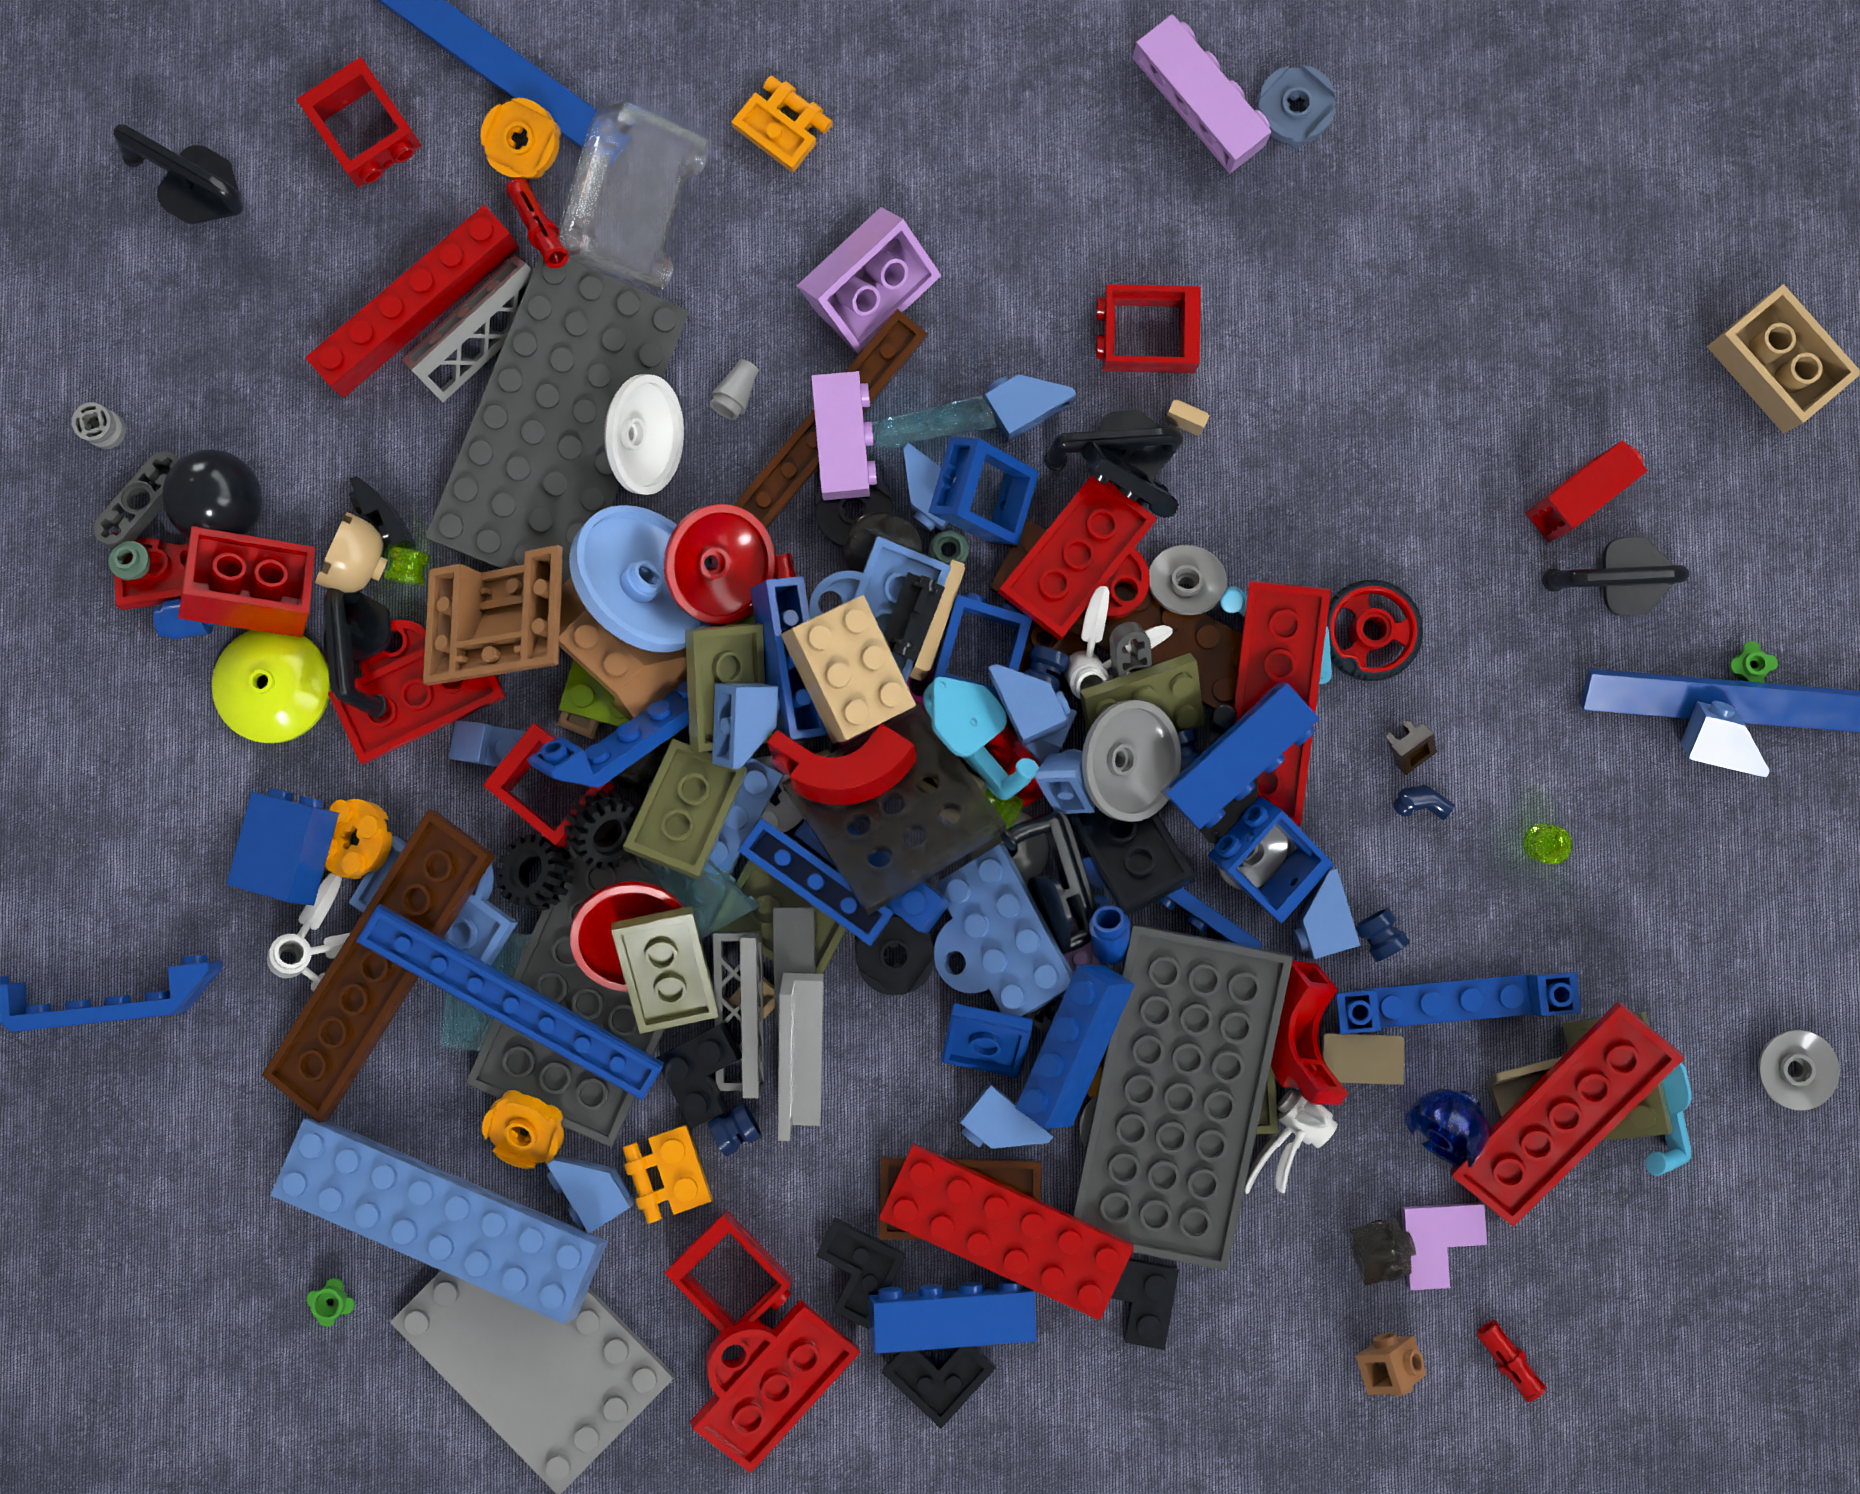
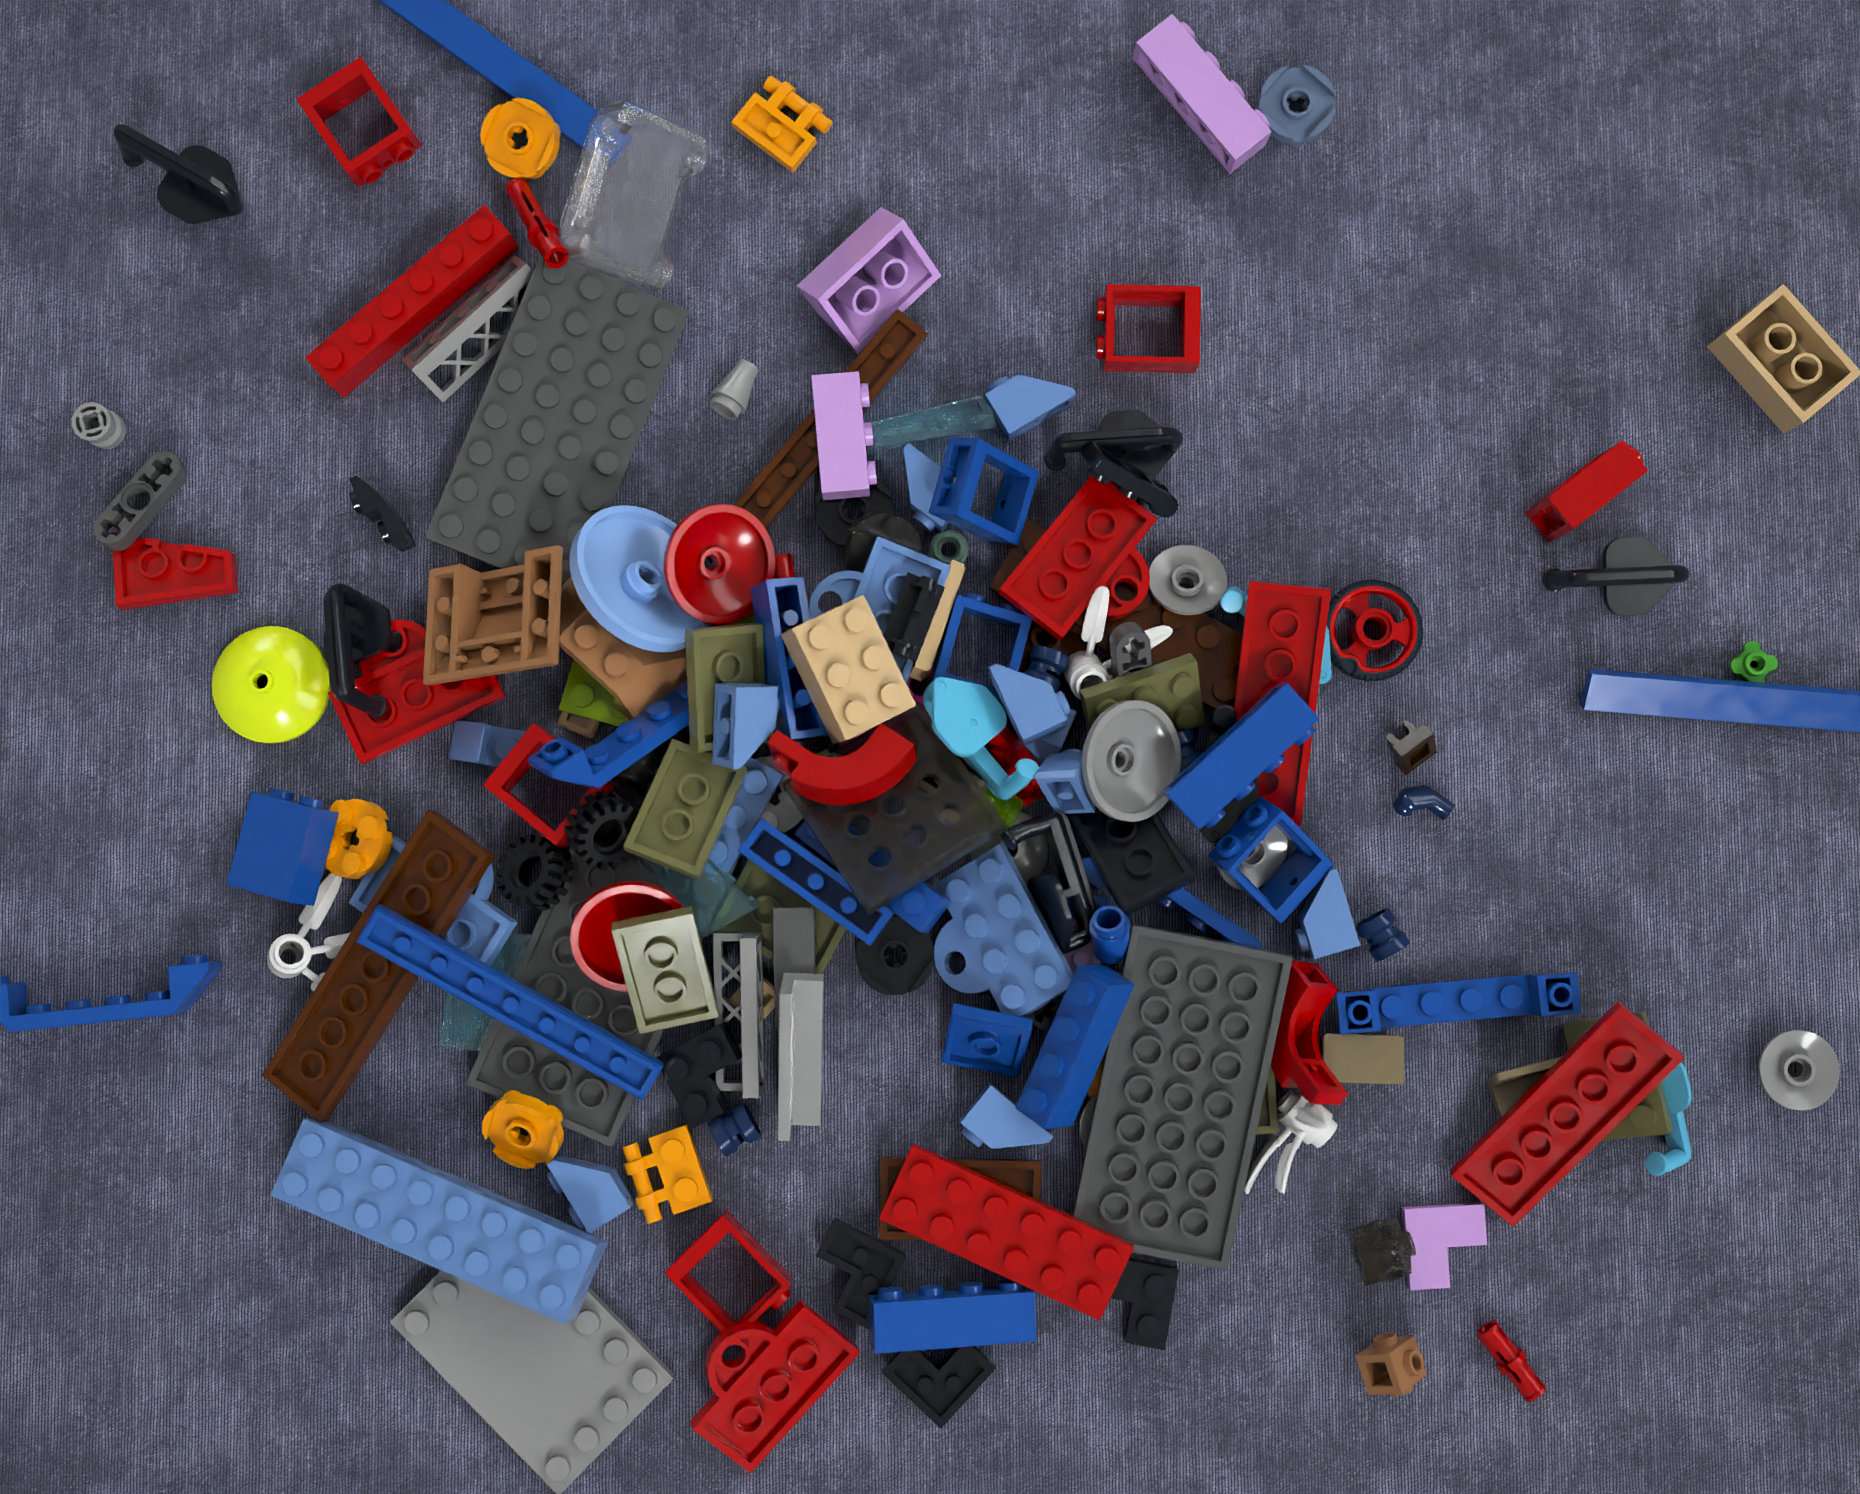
(136, 568): sand green plate -> none
(168, 624): blue brick -> none
(212, 493): black piece -> none
(247, 582): red slope -> none
(318, 1302): bright green plate -> none
(353, 556): tan cylinder -> none
(407, 566): clear neon green wheel -> none
(644, 434): white dish -> none
(1186, 417): tan tile -> none
(1451, 1123): clear blue cylinder -> none
(1538, 841): clear neon green wheel -> none
(1722, 739): slope -> none

